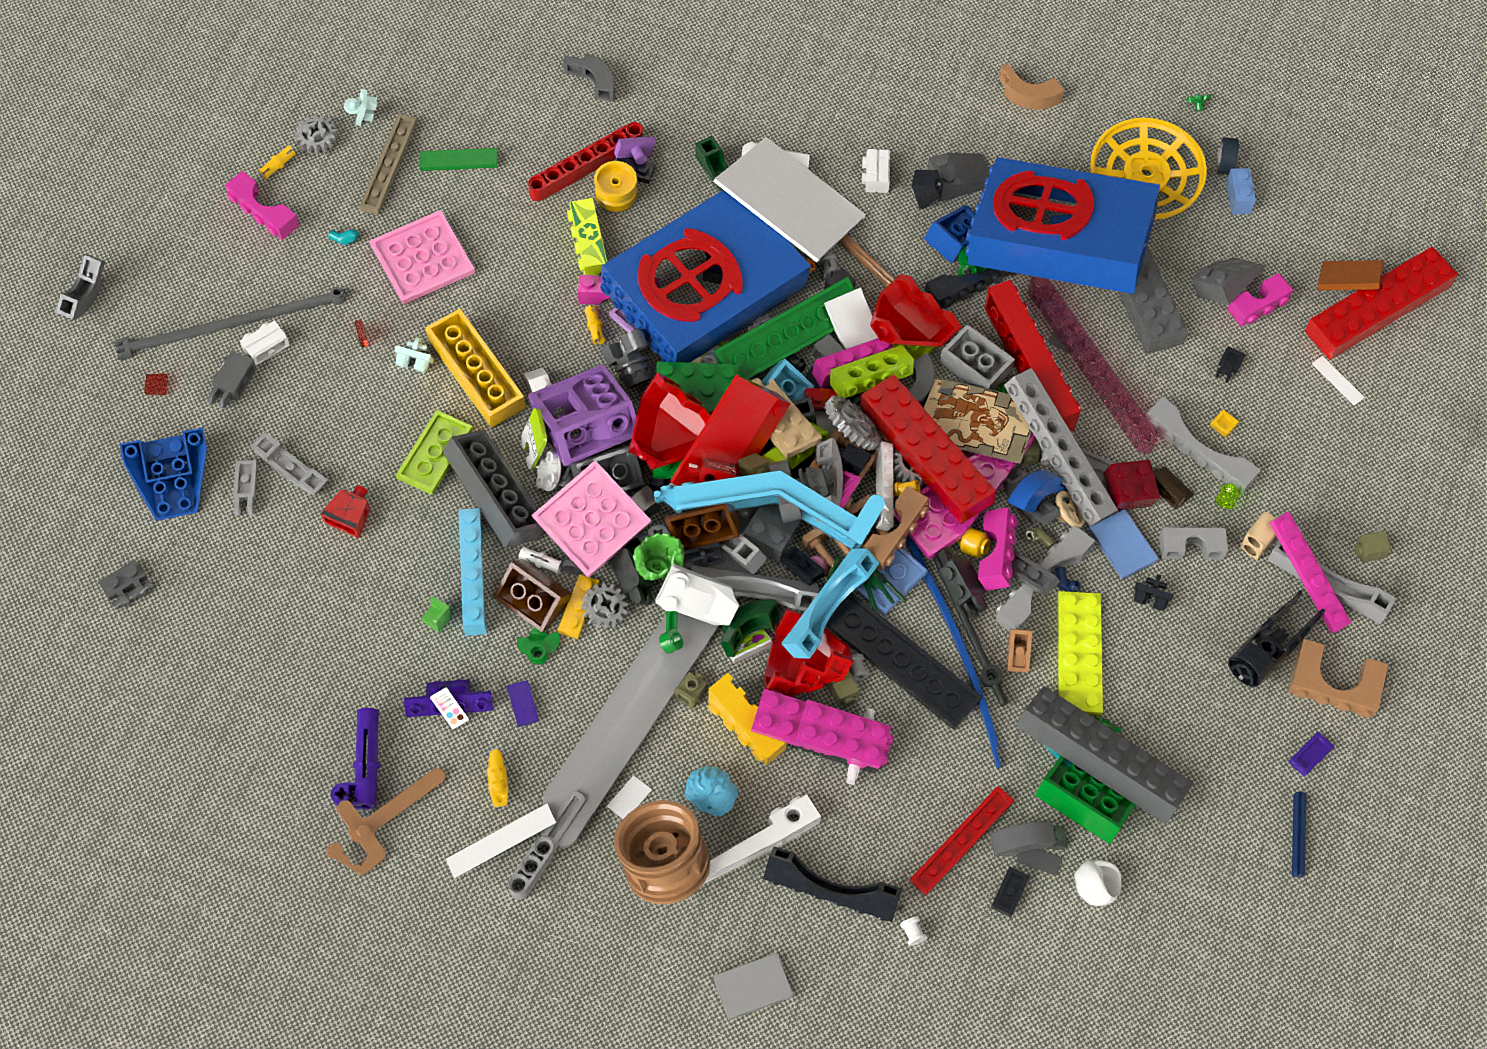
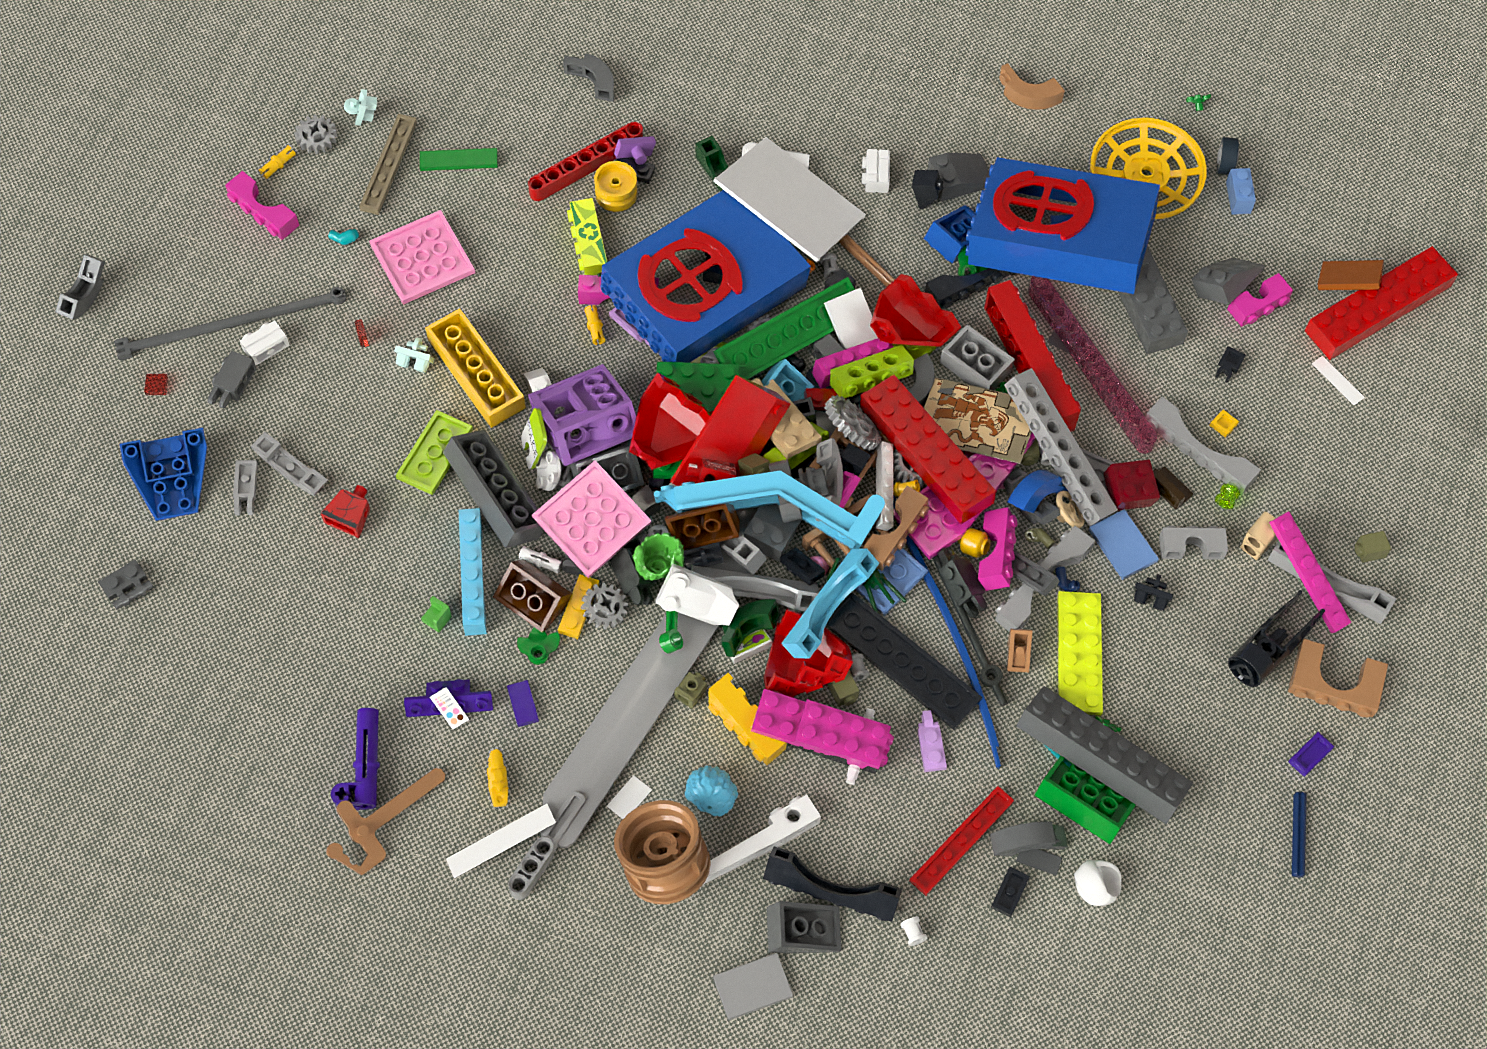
(629, 358): dark grey beam -> none
(803, 928): none -> dark grey slope
(931, 744): none -> lavender hinge

